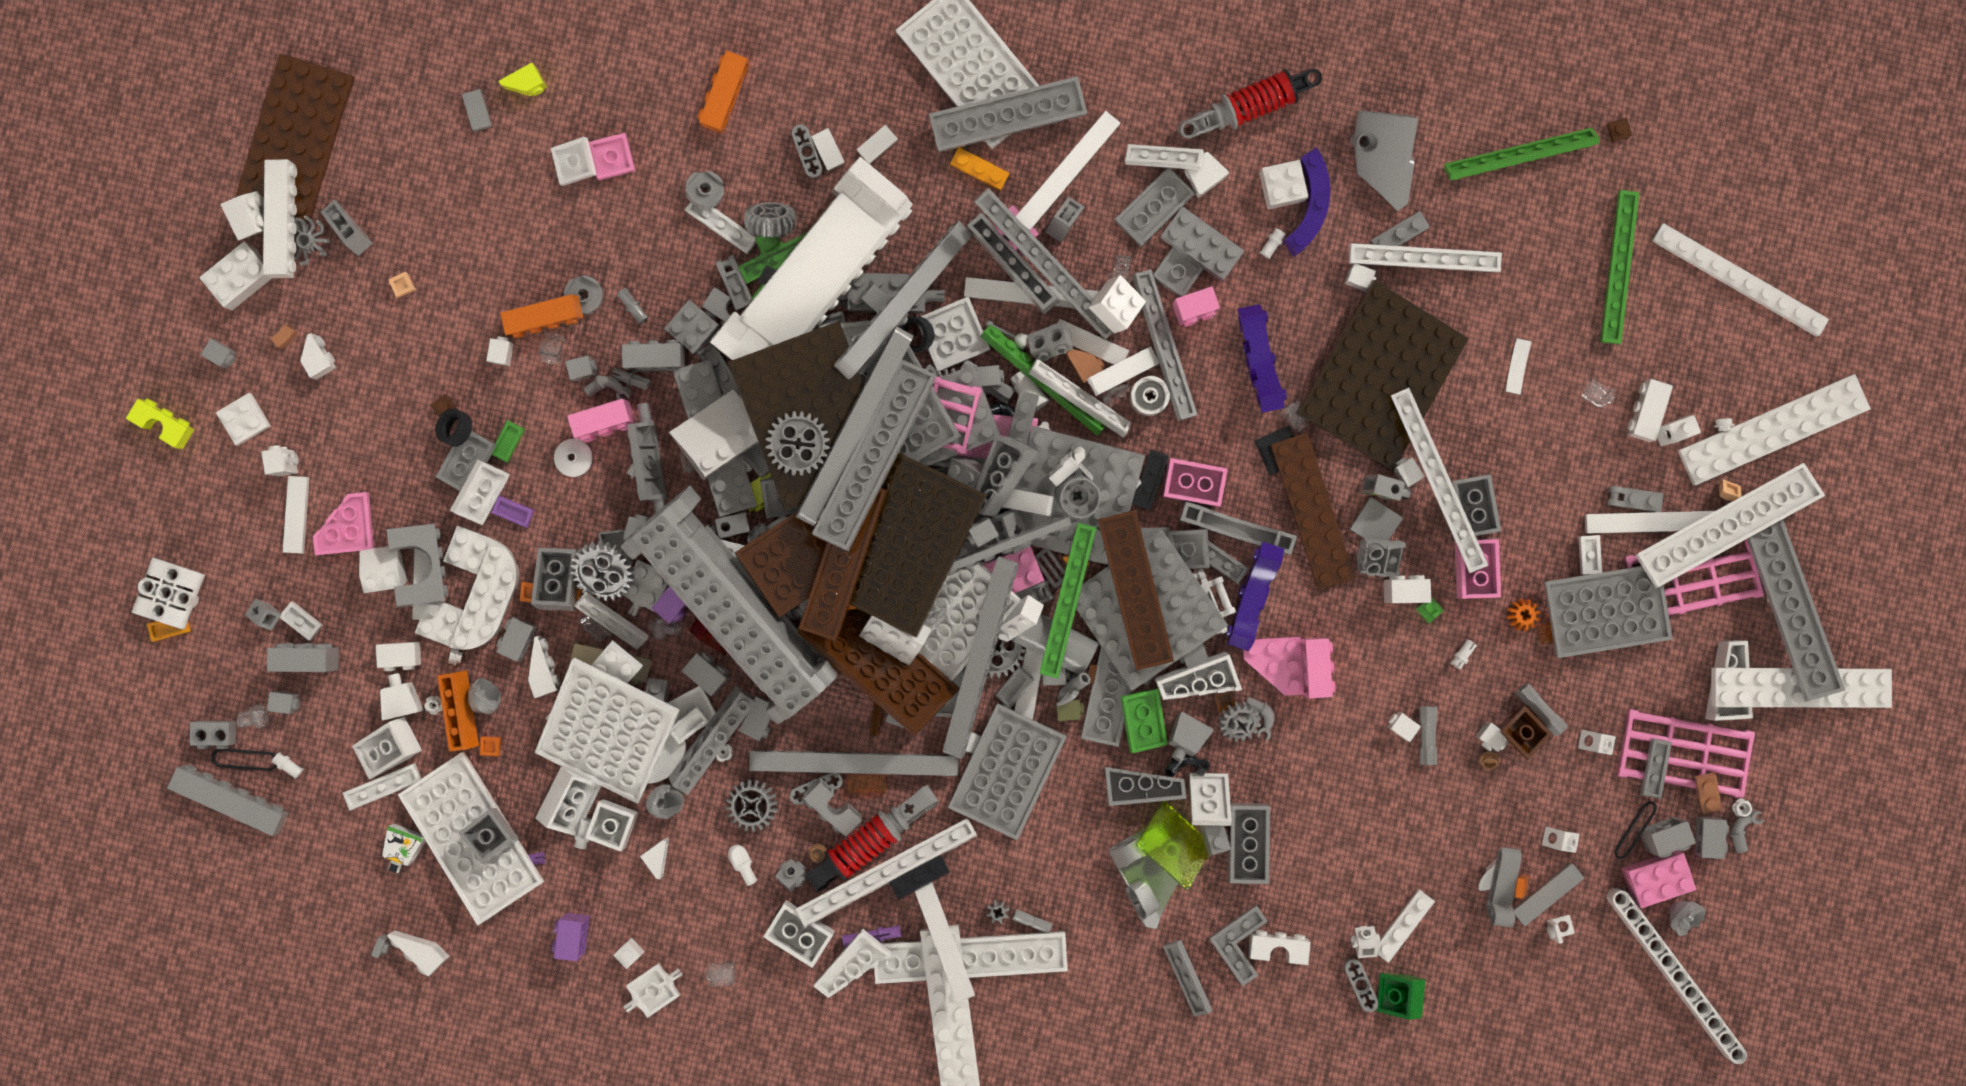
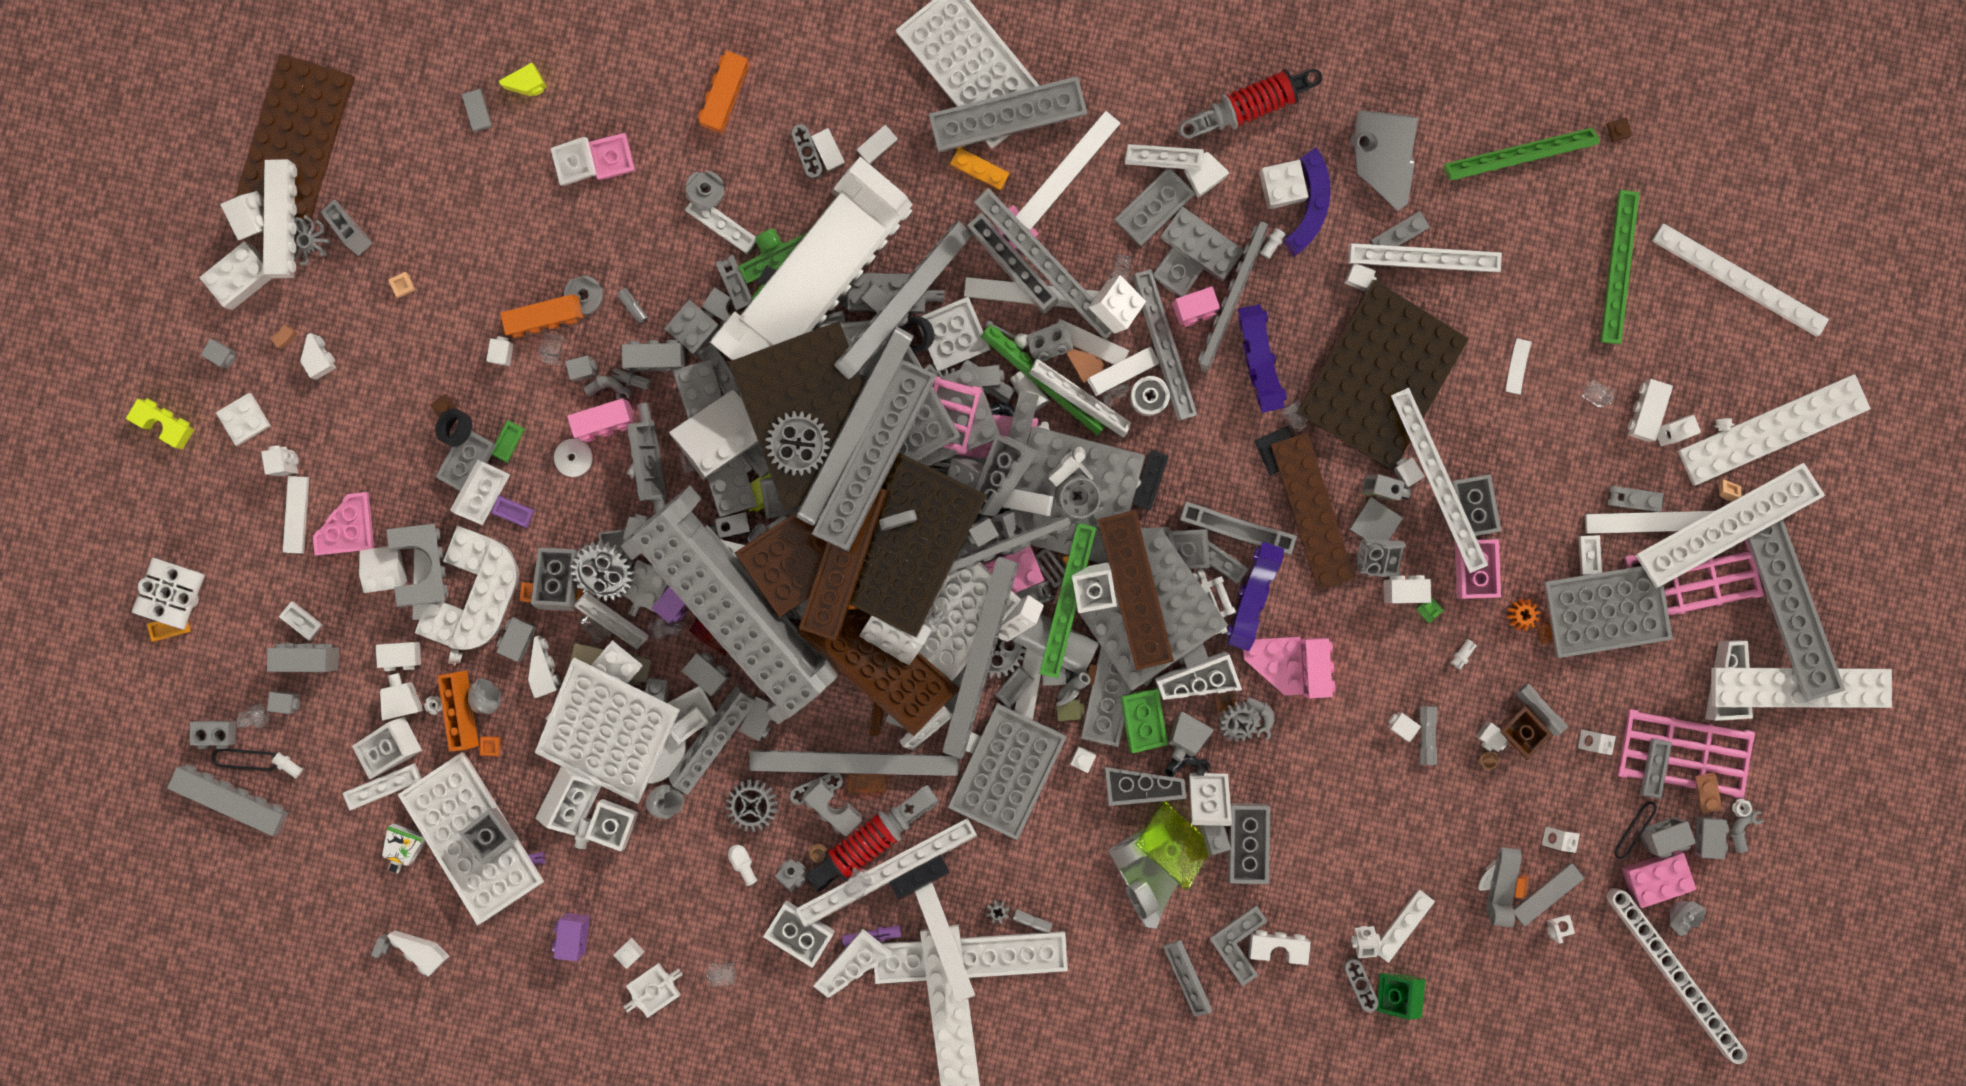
(258, 612): light grey brick -> none
(656, 858): white slope -> none
(727, 755): white plate -> none
(770, 219): light grey gear -> none
(858, 883): none -> clear bracket
(898, 520): none -> light grey beam
(911, 742): none -> white plate
(1064, 219): light grey arch -> none
(1082, 759): none -> white brick
(1094, 588): none -> white slope
(1194, 482): bright pink brick -> none
(1235, 290): none -> light grey plate

